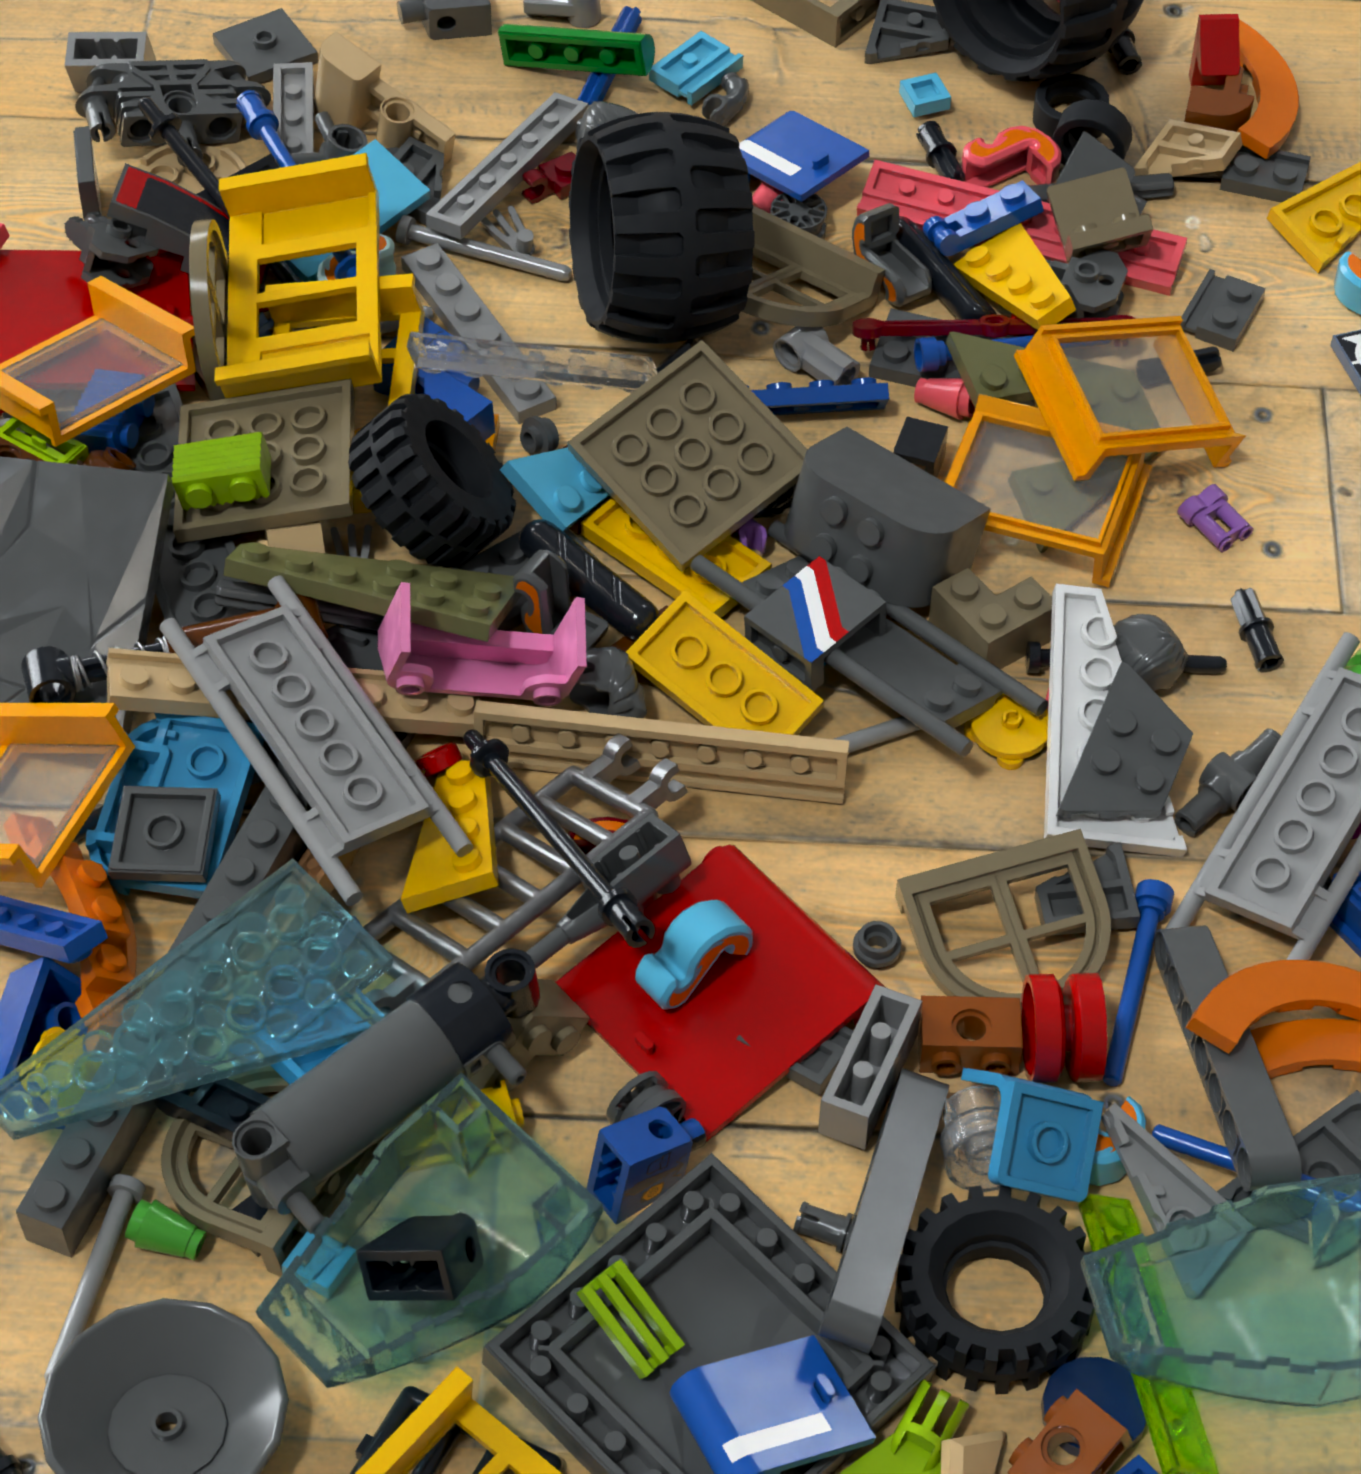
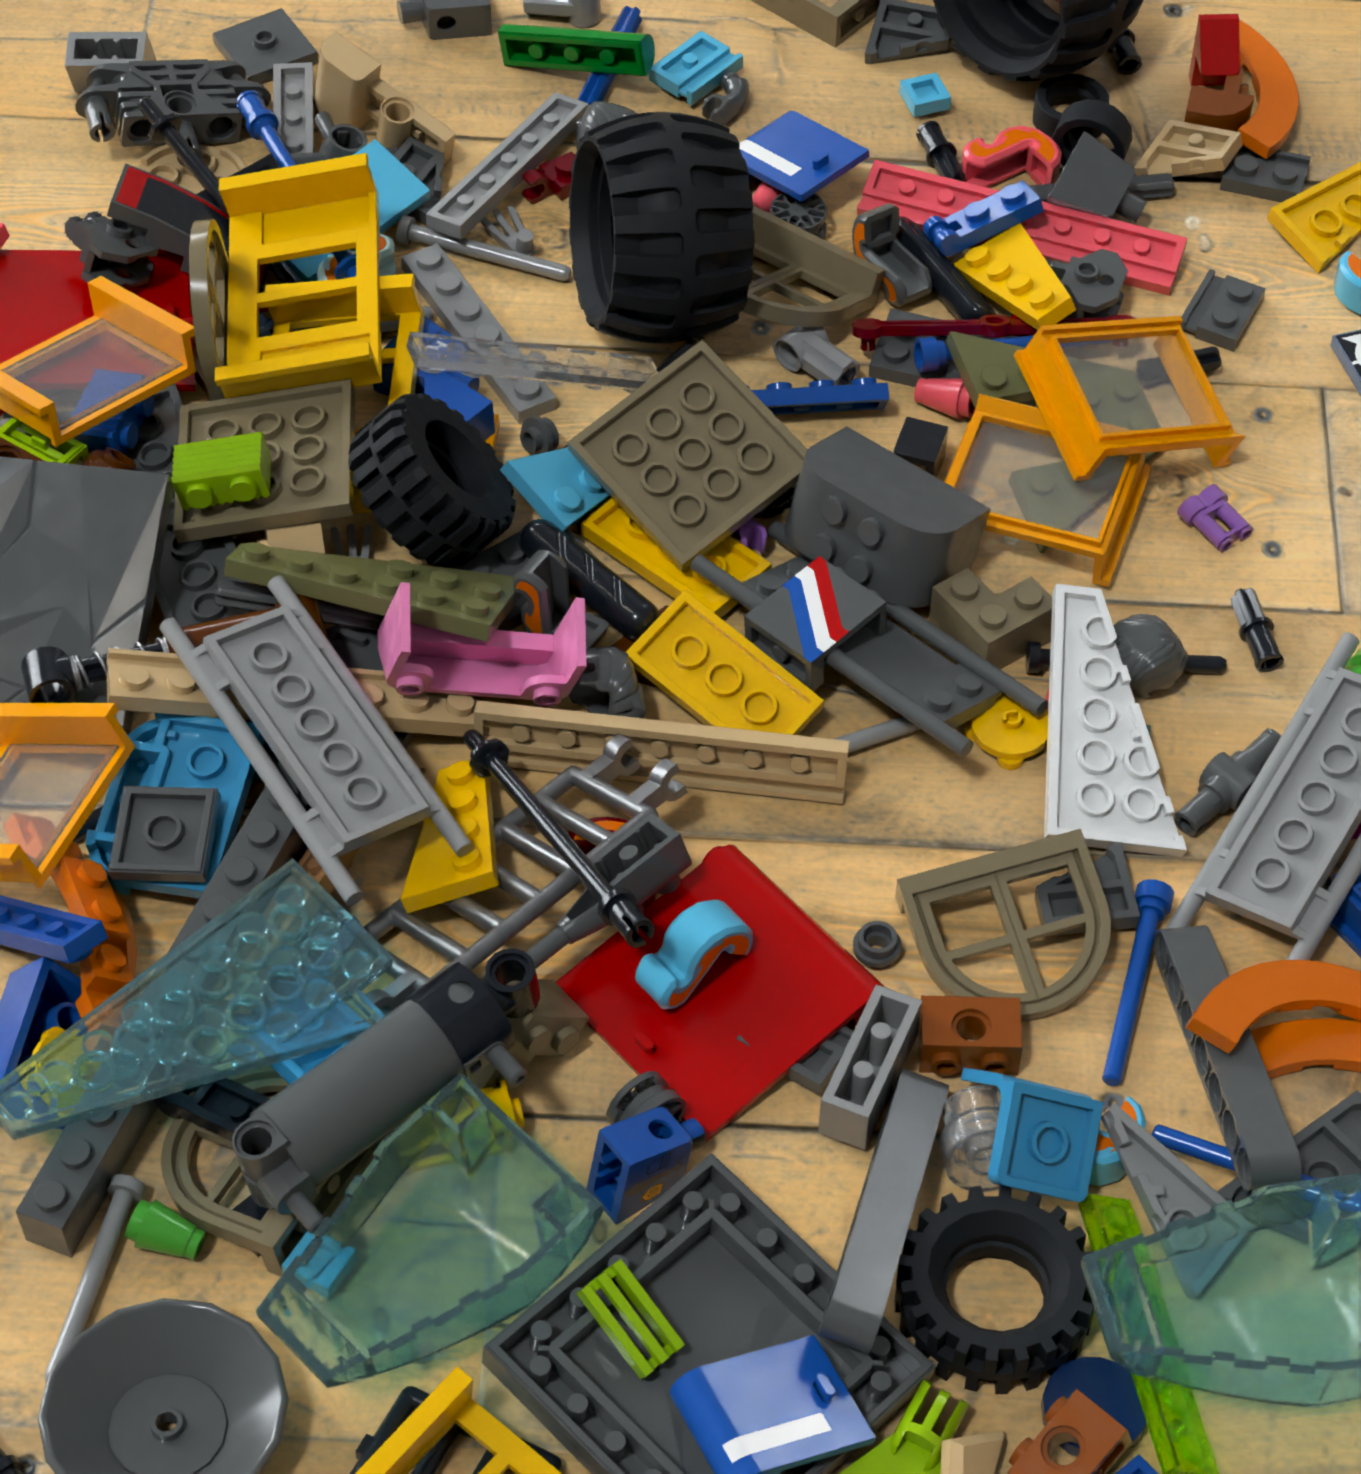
(86, 171): dark grey tile -> none
(439, 758): red tile -> none
(439, 1258): black torso -> none
(823, 1225): dark grey pin -> none
(1064, 1027): red wheel -> none
(1098, 214): dark tan bracket -> none
(1128, 754): dark grey wing -> none

